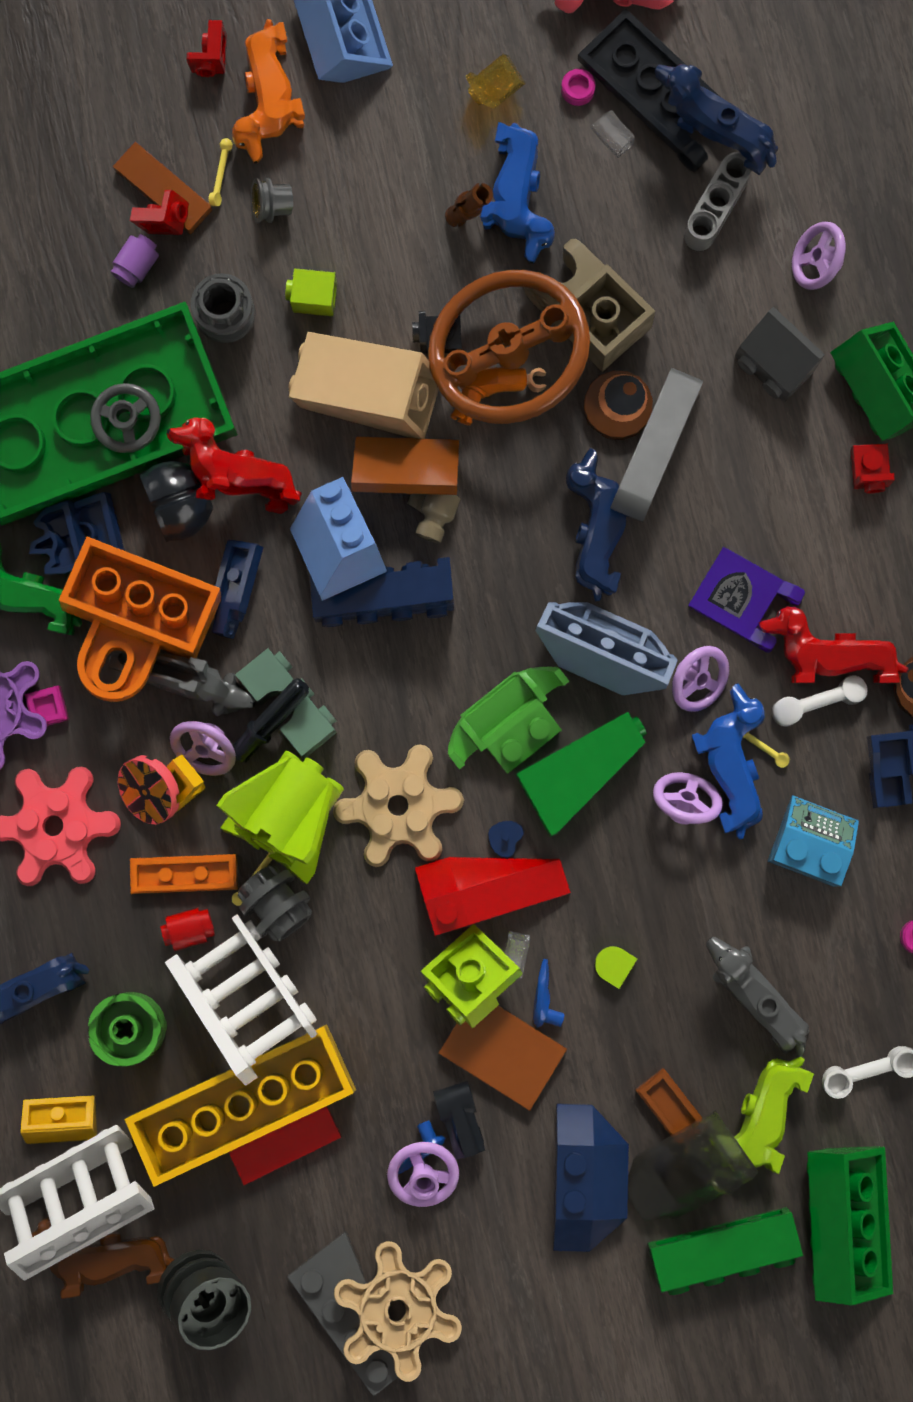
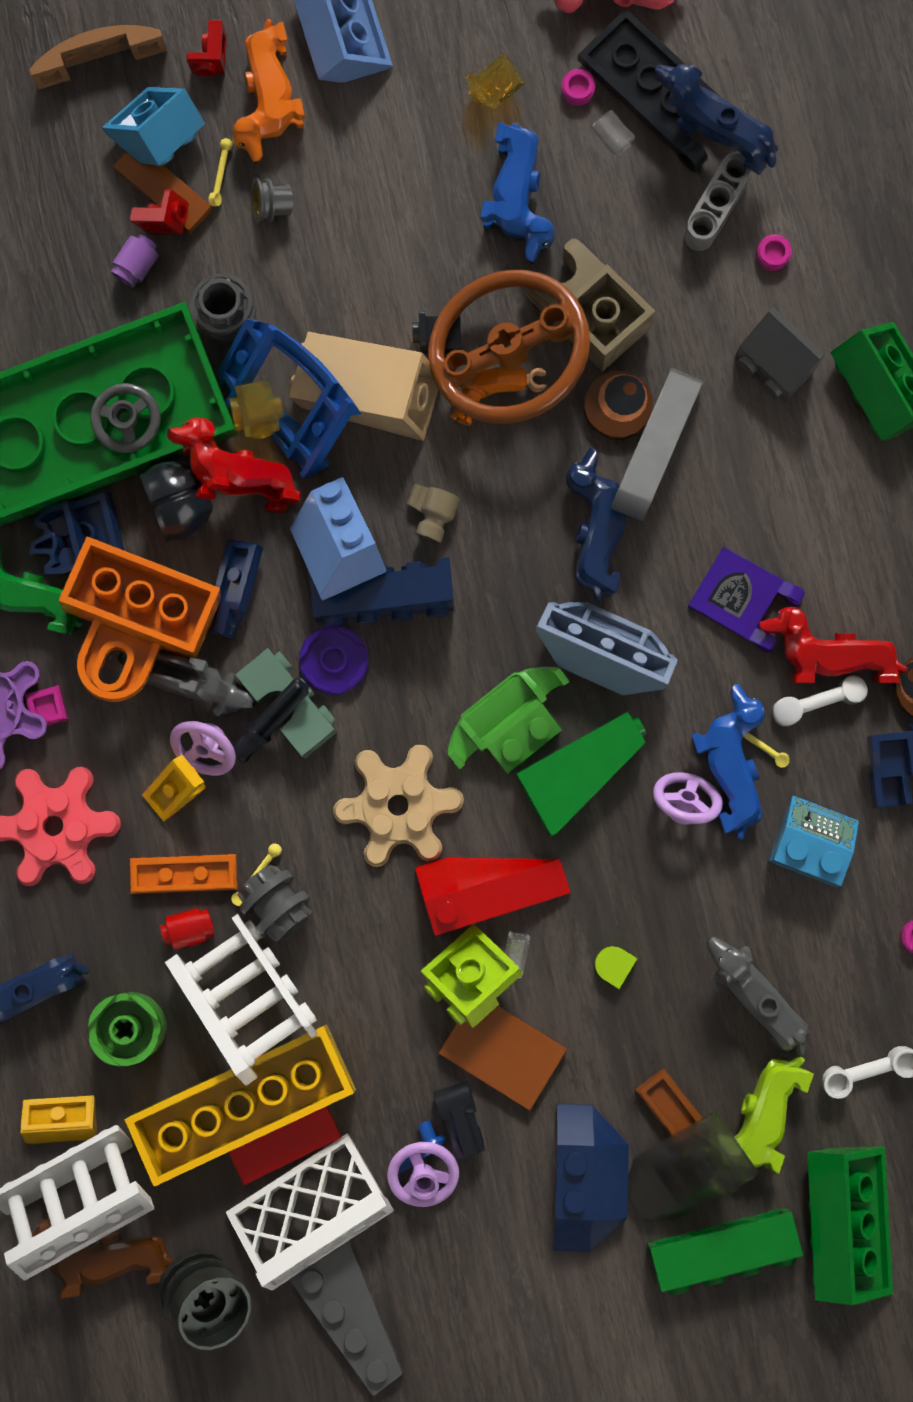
(94, 44): none -> medium nougat slope
(148, 789): tile -> none
(155, 125): none -> dark azure slope
(256, 409): none -> clear yellow brick
(283, 812): lime brick -> none
(312, 292): lime brick -> none
(324, 1239): none -> white fence
(329, 415): none -> blue wedge
(333, 660): none -> dark purple tile
(405, 465): dark orange tile -> none
(421, 1318): tan plate -> none
(468, 205): reddish brown pin -> none
(504, 837): dark blue piece -> none
(541, 1009): blue bar -> none
(694, 675): lavender piece -> none
(773, 252): none -> dark pink tile
(823, 256): lavender piece -> none
(871, 467): red bracket -> none

